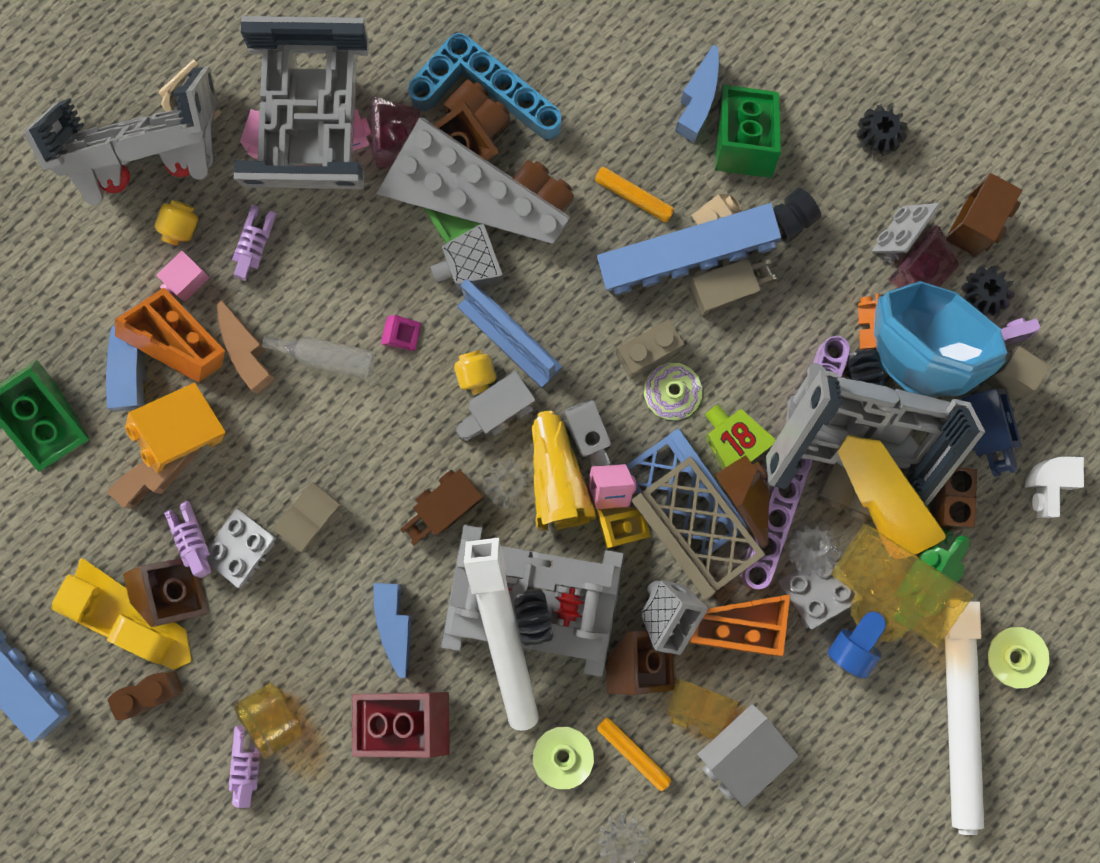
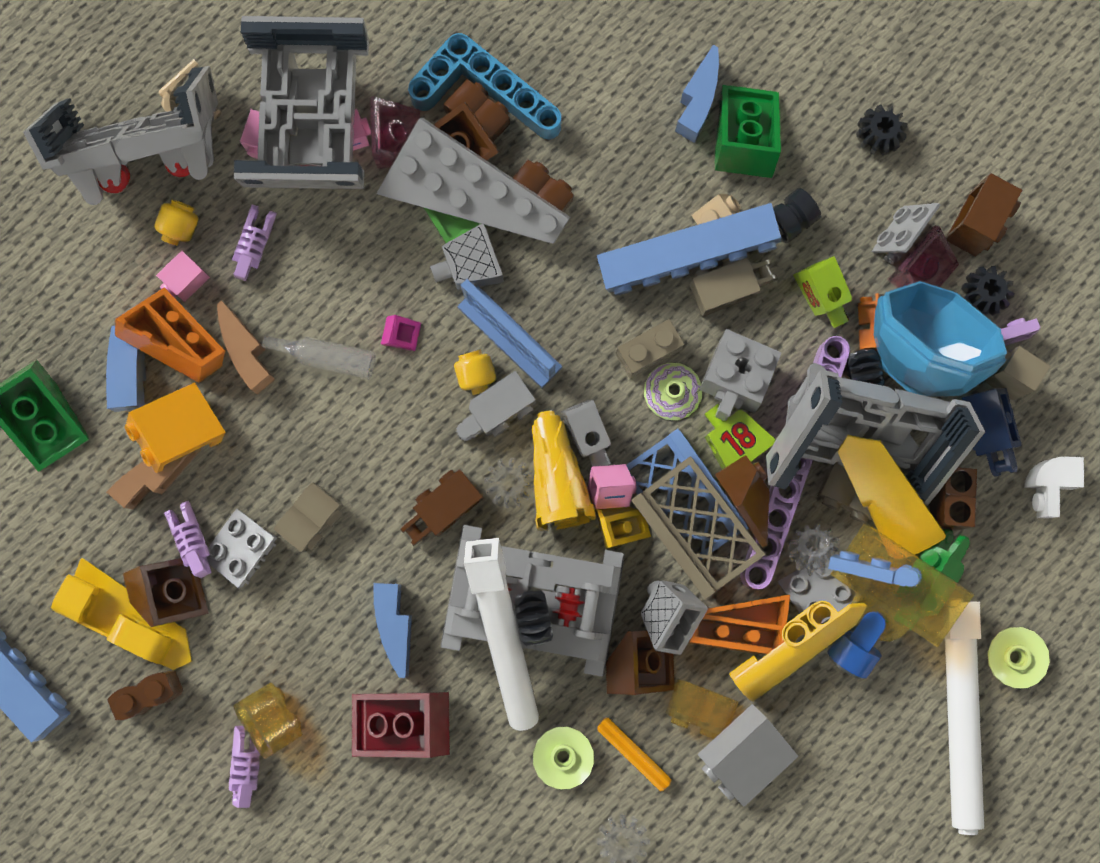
(634, 194): light orange axle -> none
(740, 389): none -> light grey hinge
(759, 676): none -> yellow panel
(821, 281): none -> lime torso
(877, 569): none -> medium blue hinge

